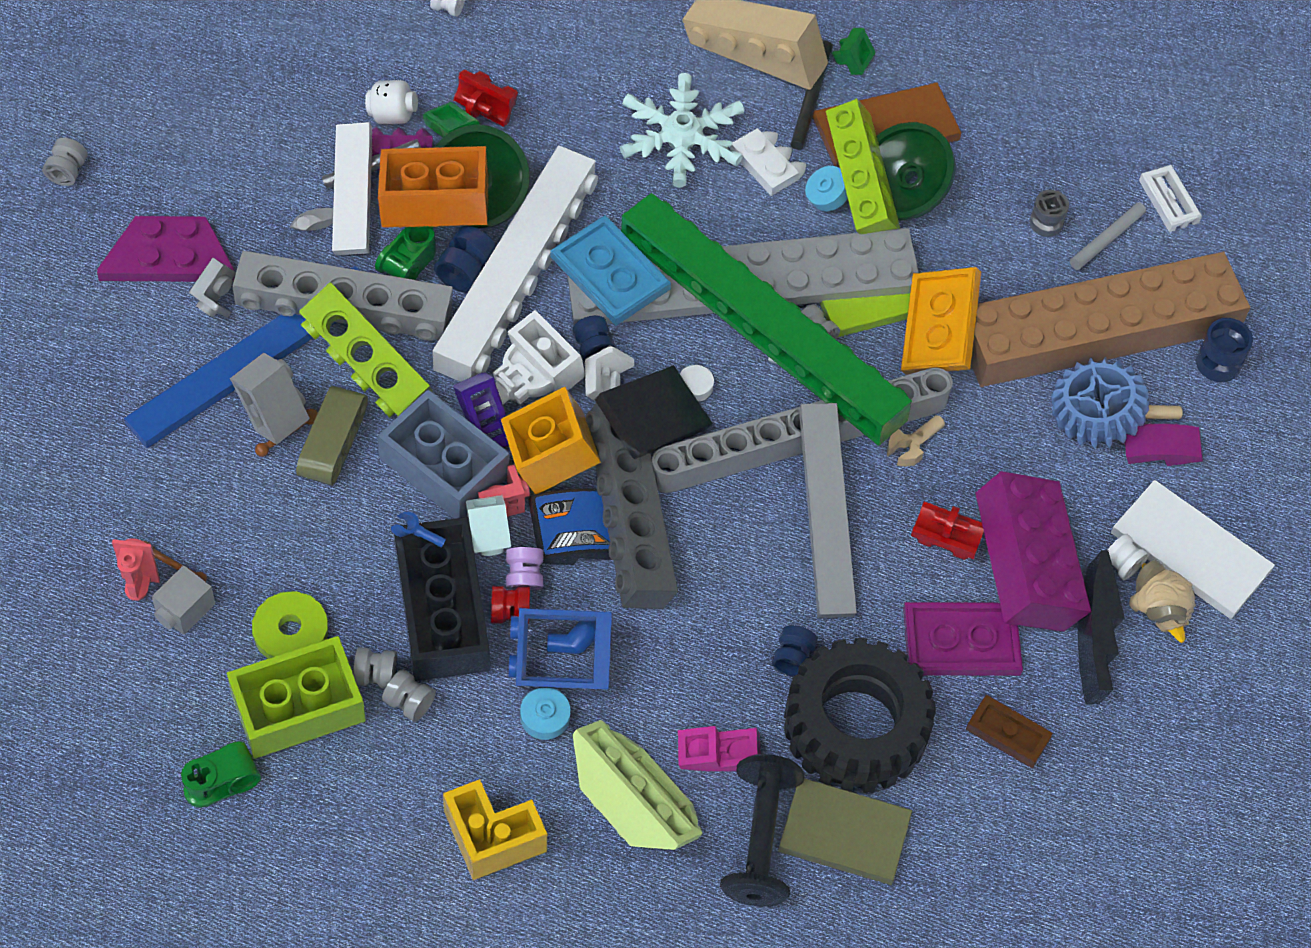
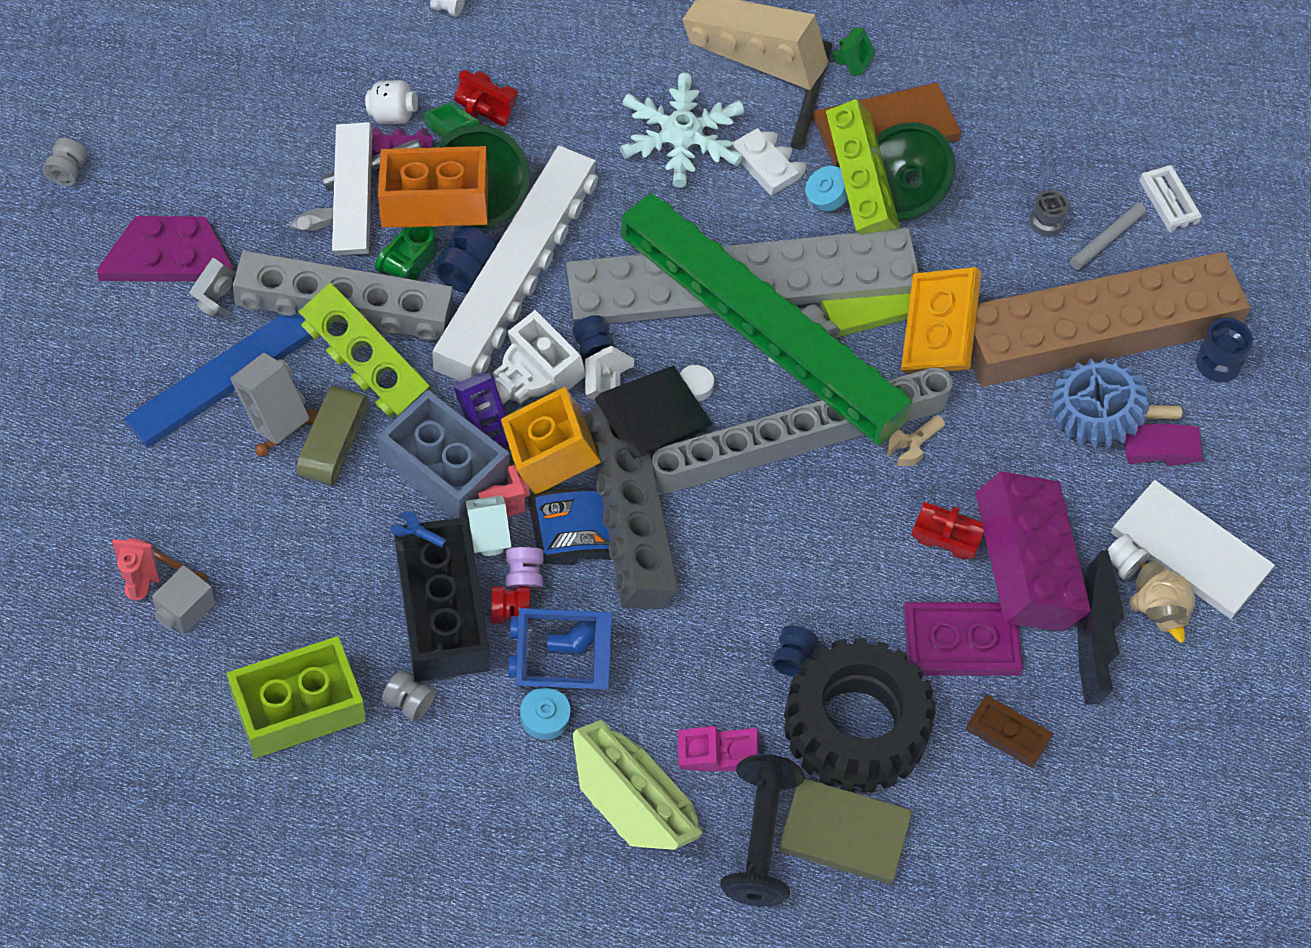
(221, 773): green piece -> none
(286, 608): lime tile -> none
(383, 670): light grey wheel -> none
(489, 838): yellow brick -> none
(610, 270): dark azure tile -> none
(827, 511): light grey tile -> none

